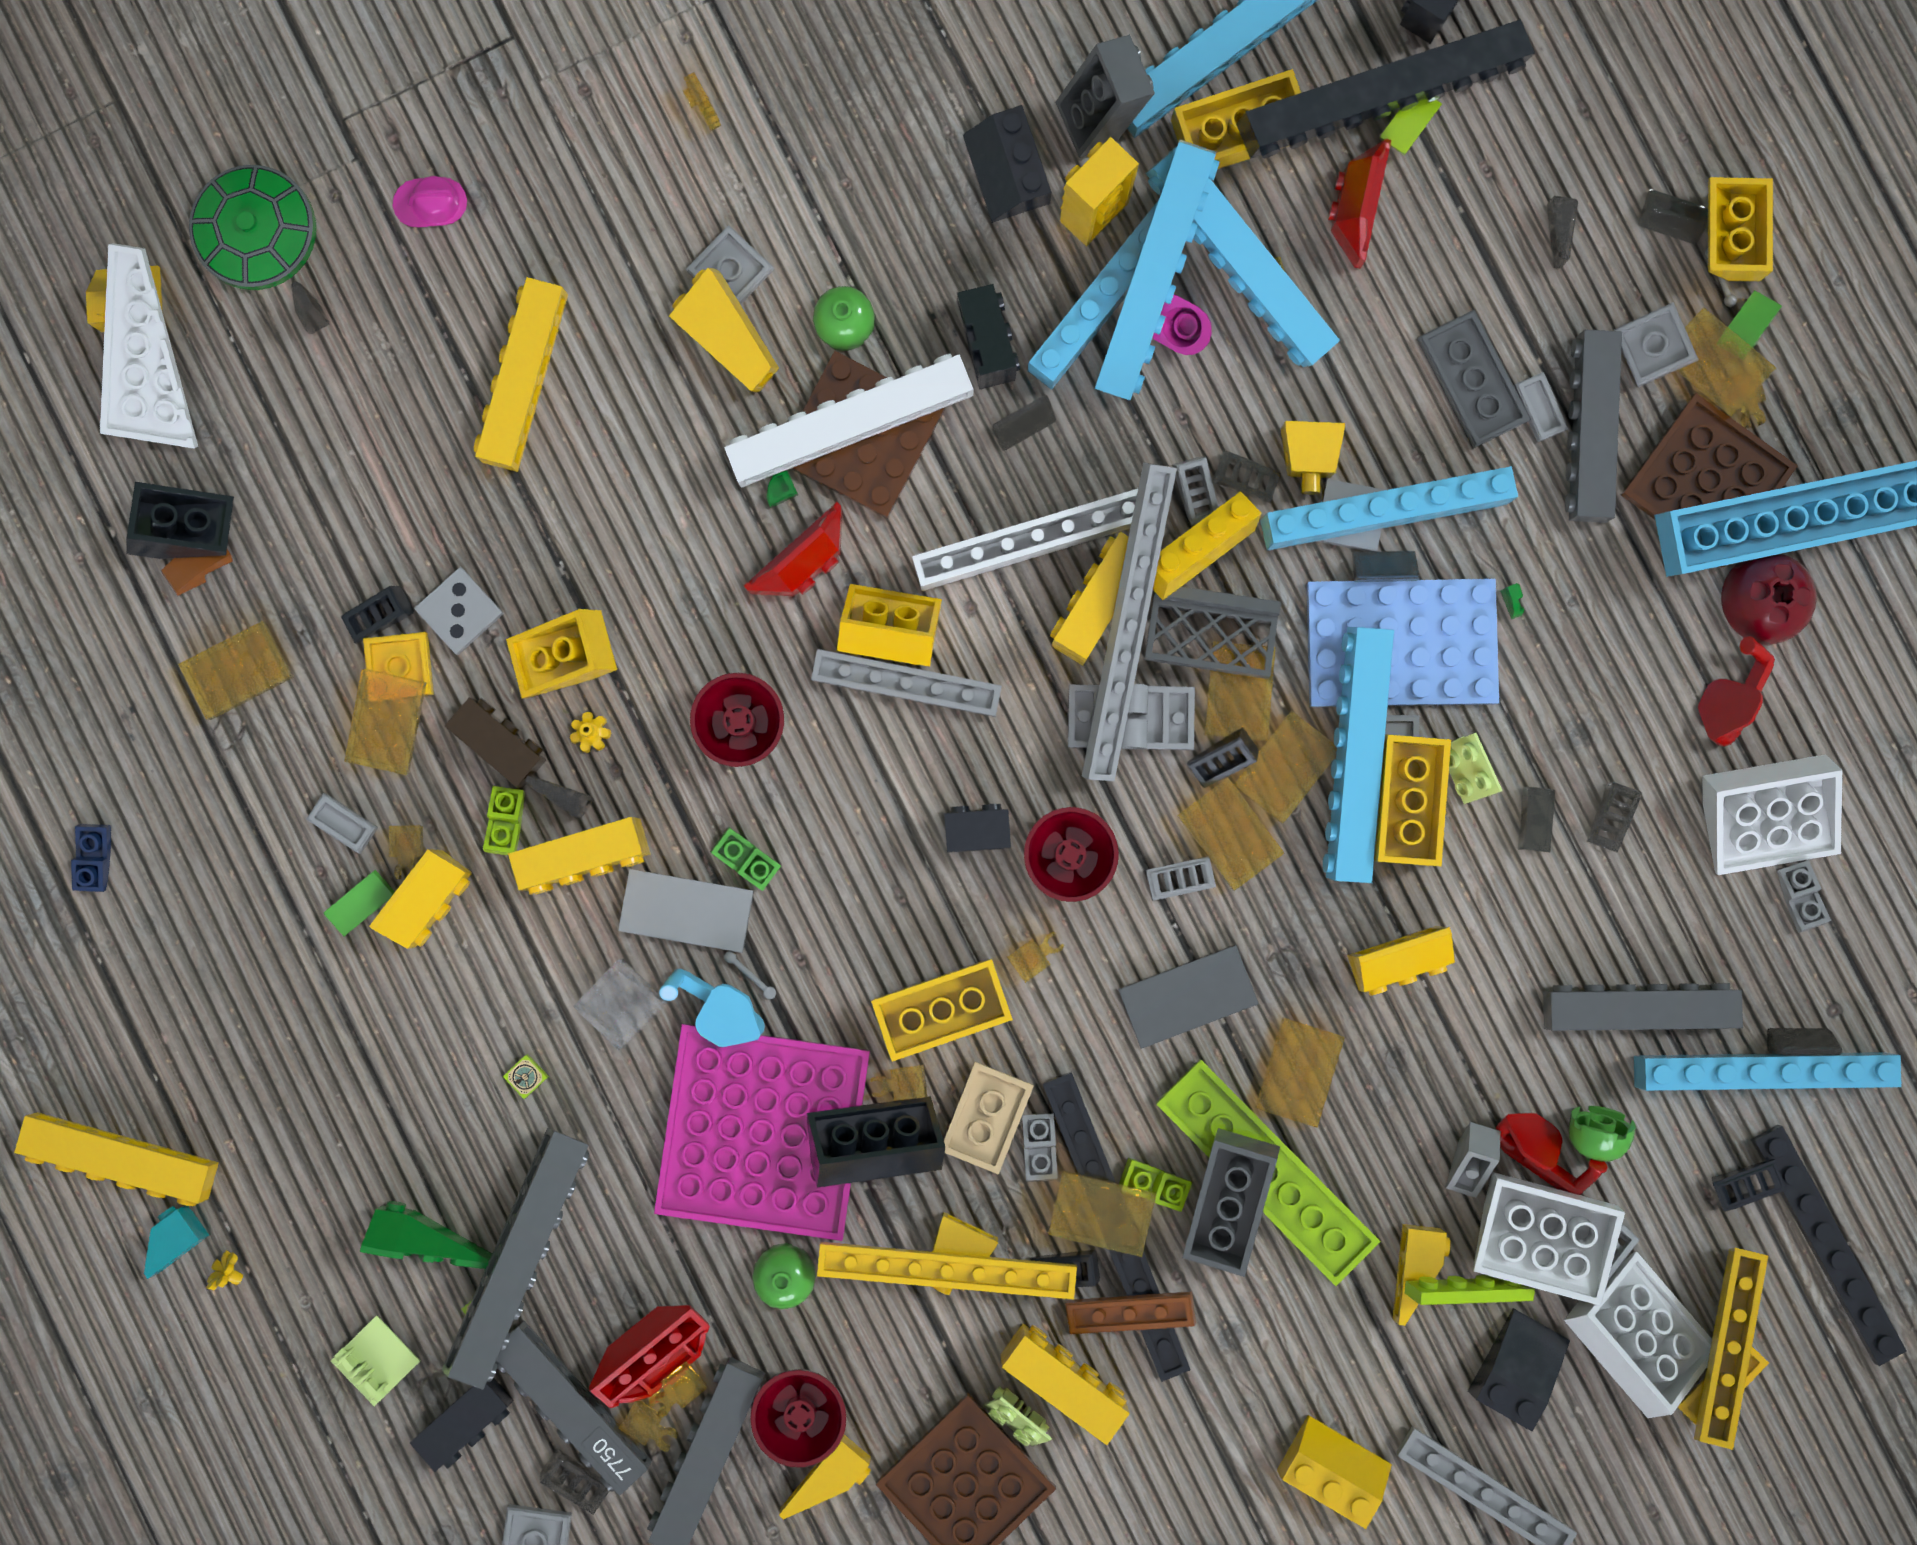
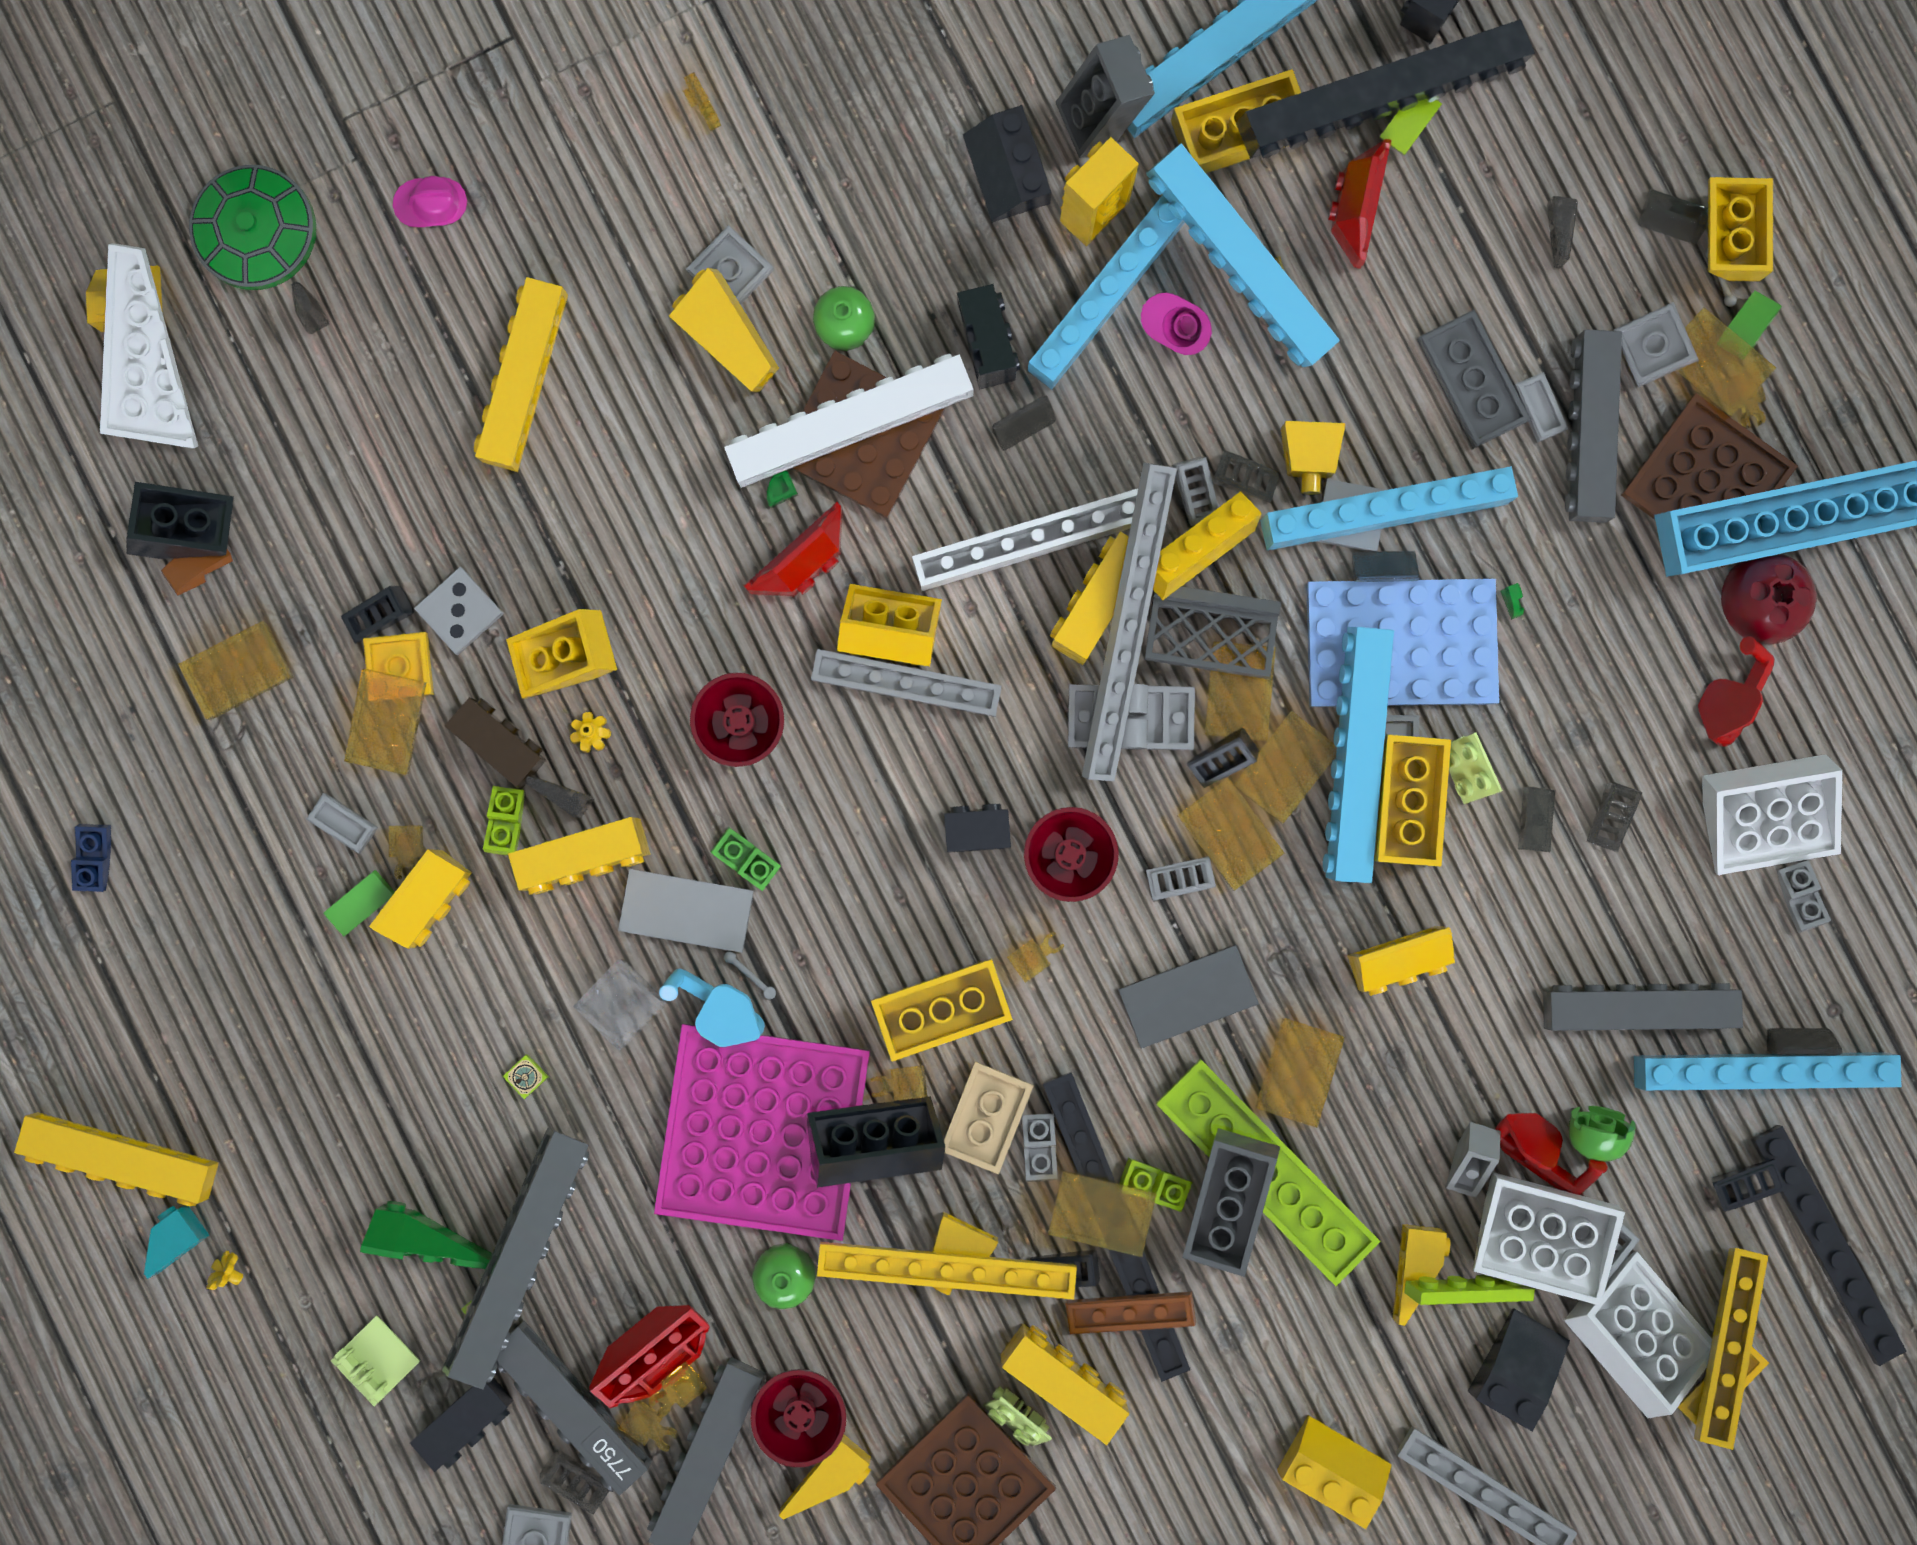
(1155, 269): medium azure brick -> none

